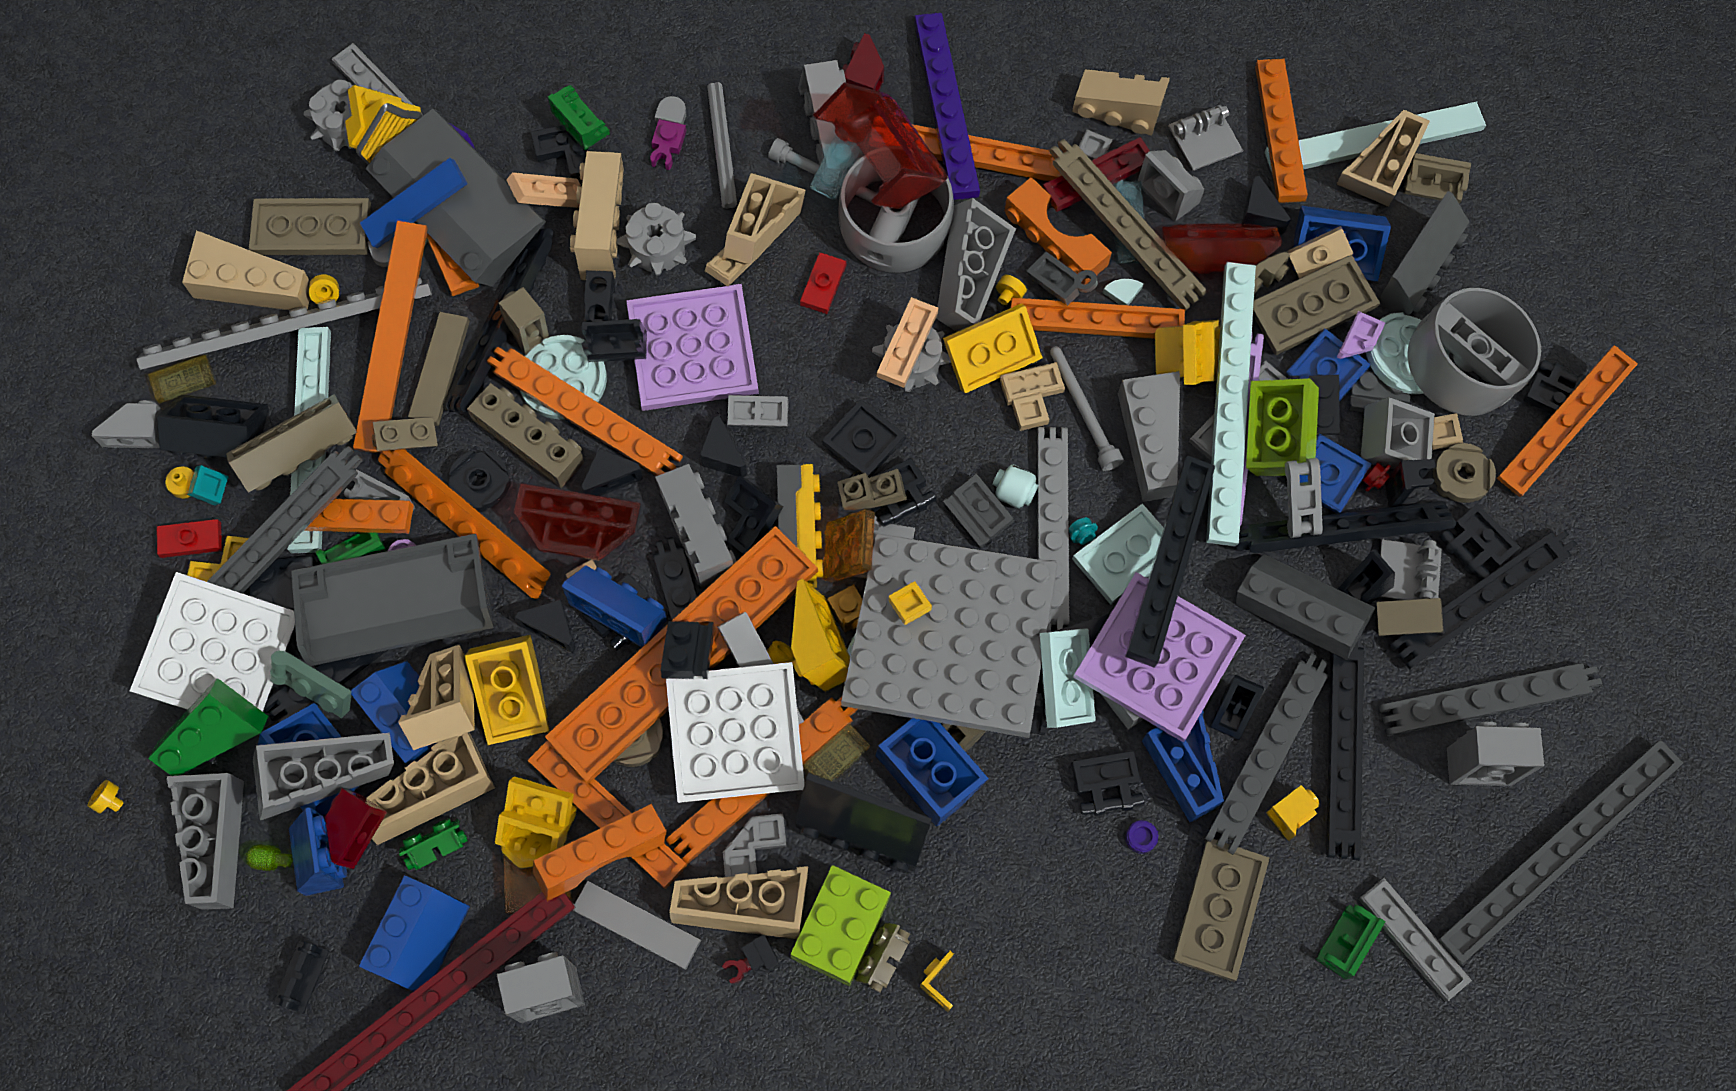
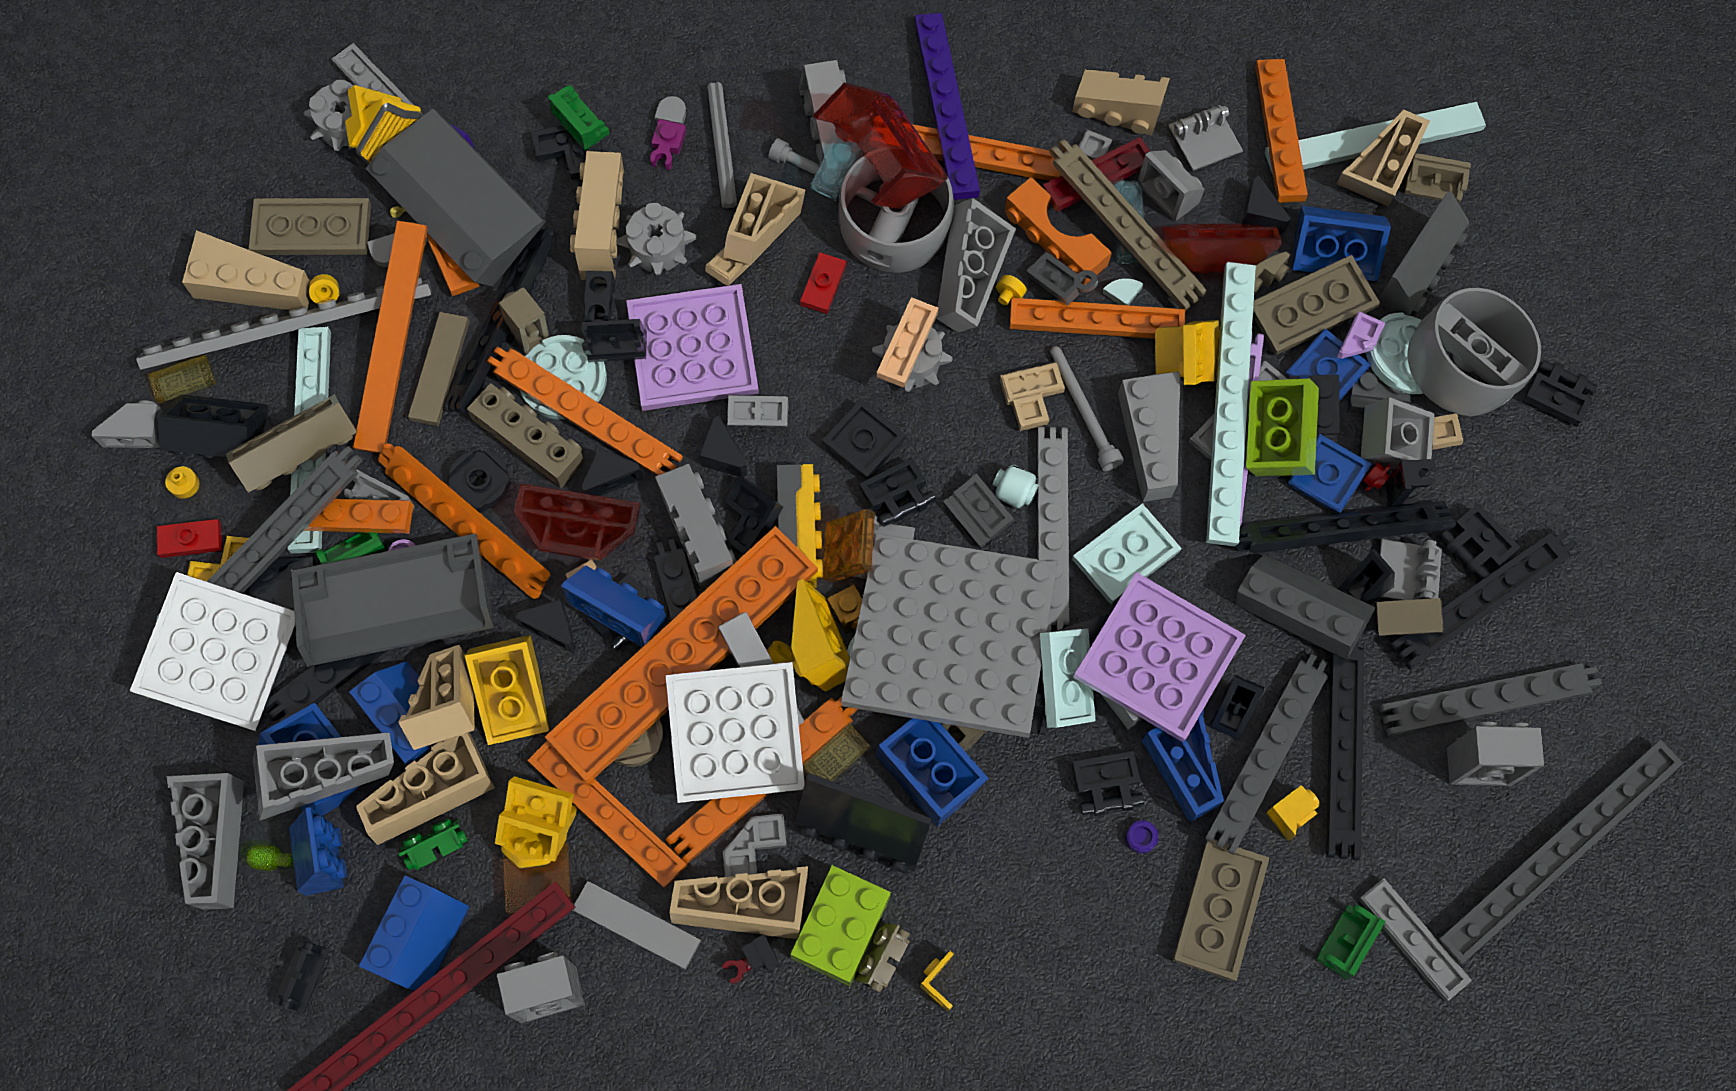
(105, 797): yellow tile -> none
(207, 485): teal plate -> none
(208, 728): green wedge -> none
(309, 683): sand green plate -> none
(351, 827): dark red slope -> none
(404, 434): dark tan hinge -> none
(414, 202): blue tile -> none
(544, 189): light nougat plate -> none
(624, 838): orange arch -> none
(687, 650): black plate -> none
(865, 66): dark red slope -> none
(871, 492): dark tan slope -> none
(909, 603): yellow plate -> none
(992, 348): yellow plate -> none
(1083, 531): teal plate -> none
(1170, 562): black plate -> none
(1304, 497): light grey plate -> none
(1320, 252): tan plate -> none
(1454, 486): dark tan plate -> none
(1567, 421): orange plate -> none

